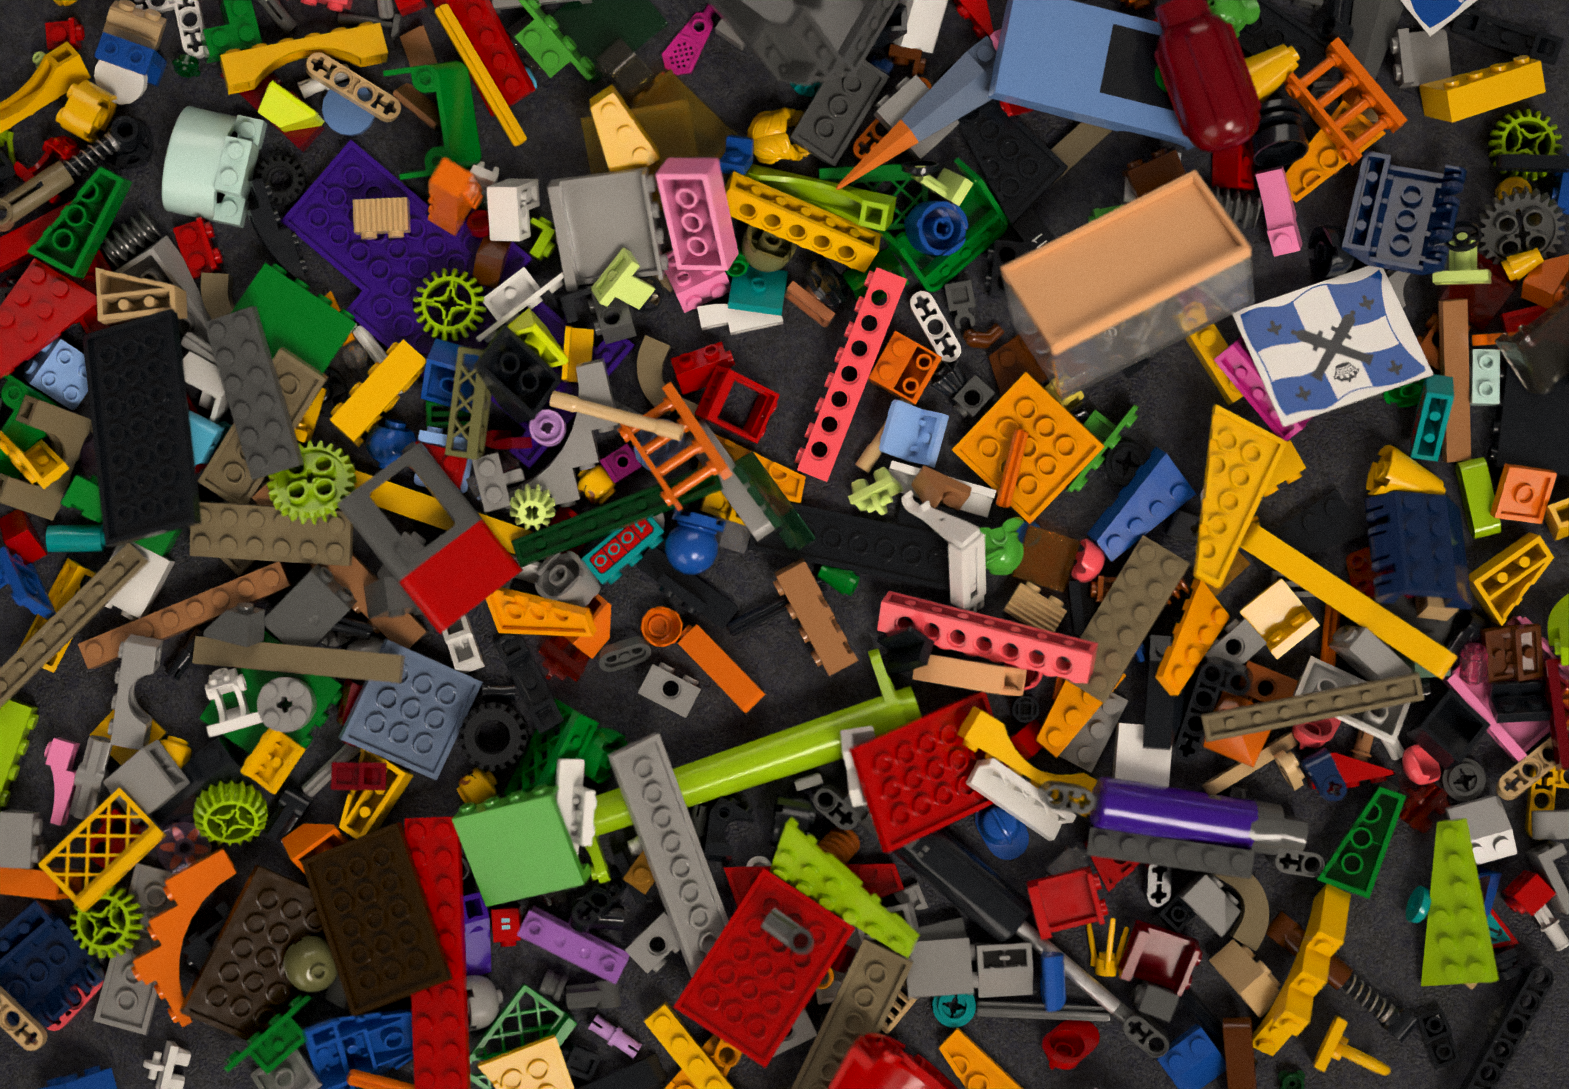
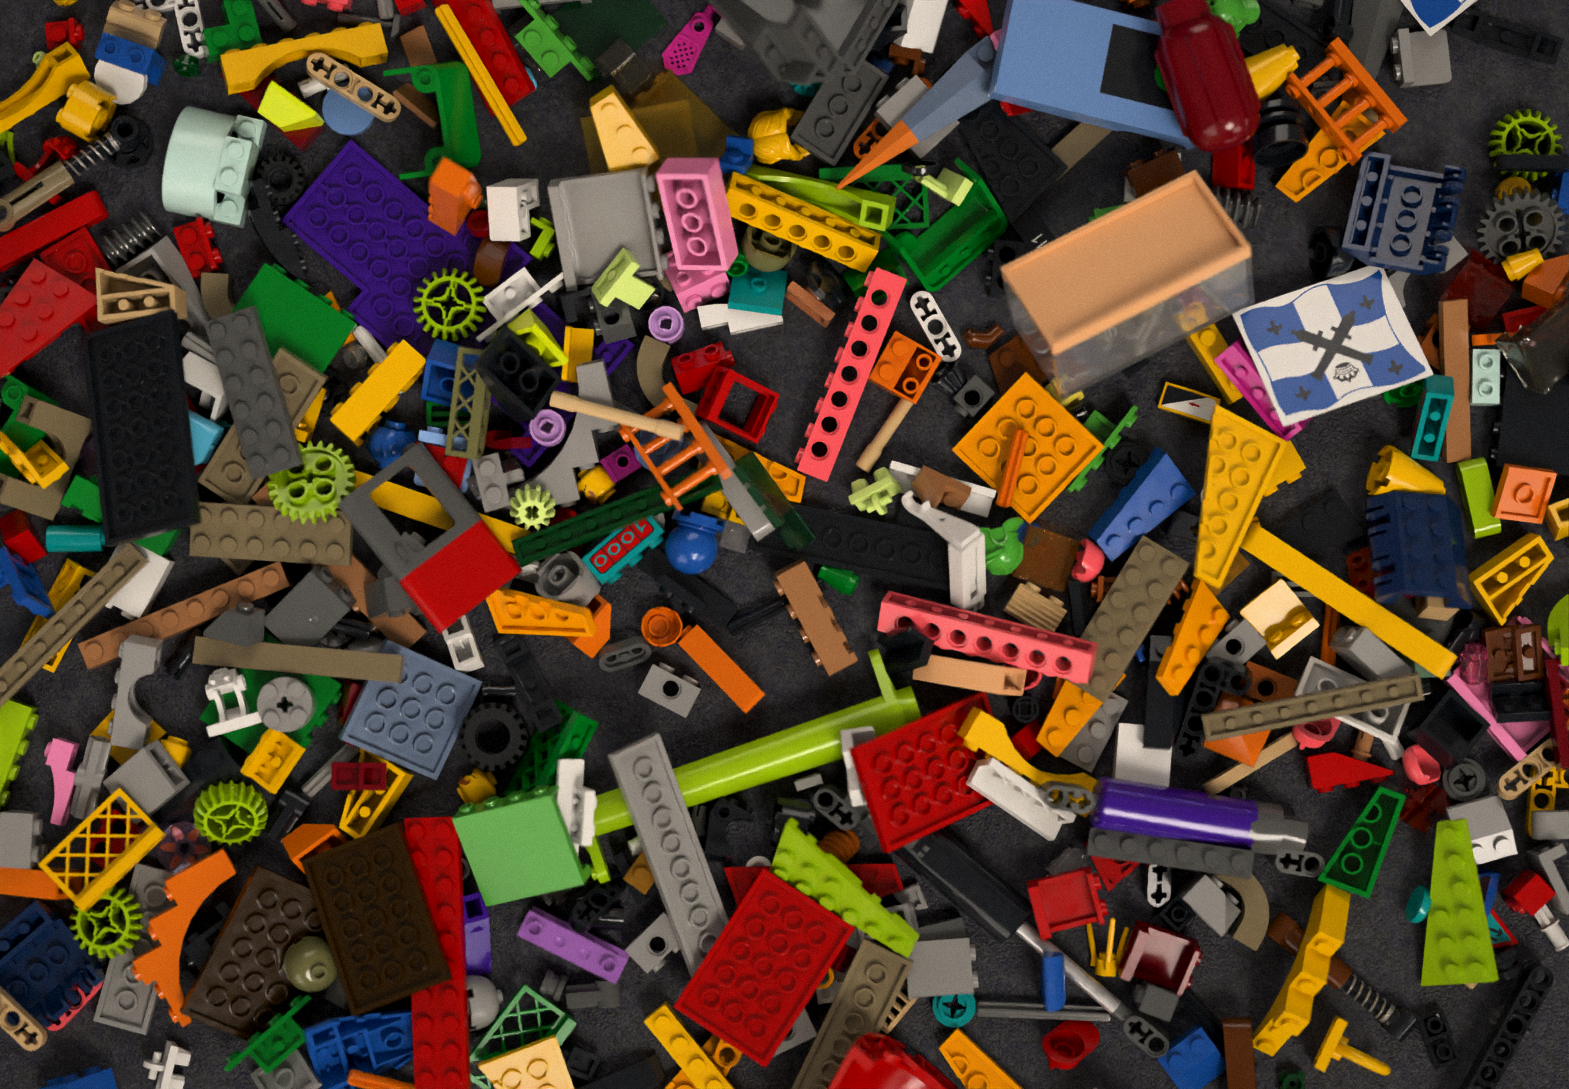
(59, 373): light blue bracket -> none
(83, 224): green wedge -> none
(381, 217): tan brick -> none
(484, 176): white tile -> none
(506, 925): red brick -> none
(559, 662): clear red hips -> none
(596, 754): green cylinder -> none
(615, 1036): lavender pin -> none
(666, 324): none -> lavender wheel
(786, 931): dark grey piece -> none
(913, 433): light blue bracket -> none
(933, 239): blue brick -> none
(960, 299): dark grey plate -> none
(1002, 832): blue piece -> none
(1004, 968): light grey slope -> none
(1187, 403): none -> slope
(1249, 979): tan brick -> none
(1279, 211): bright pink slope -> none
(1289, 769): tan plate -> none
(1322, 770): dark blue piece -> none
(1463, 259): yellowish green piece -> none
(1482, 89): yellow wedge -> none

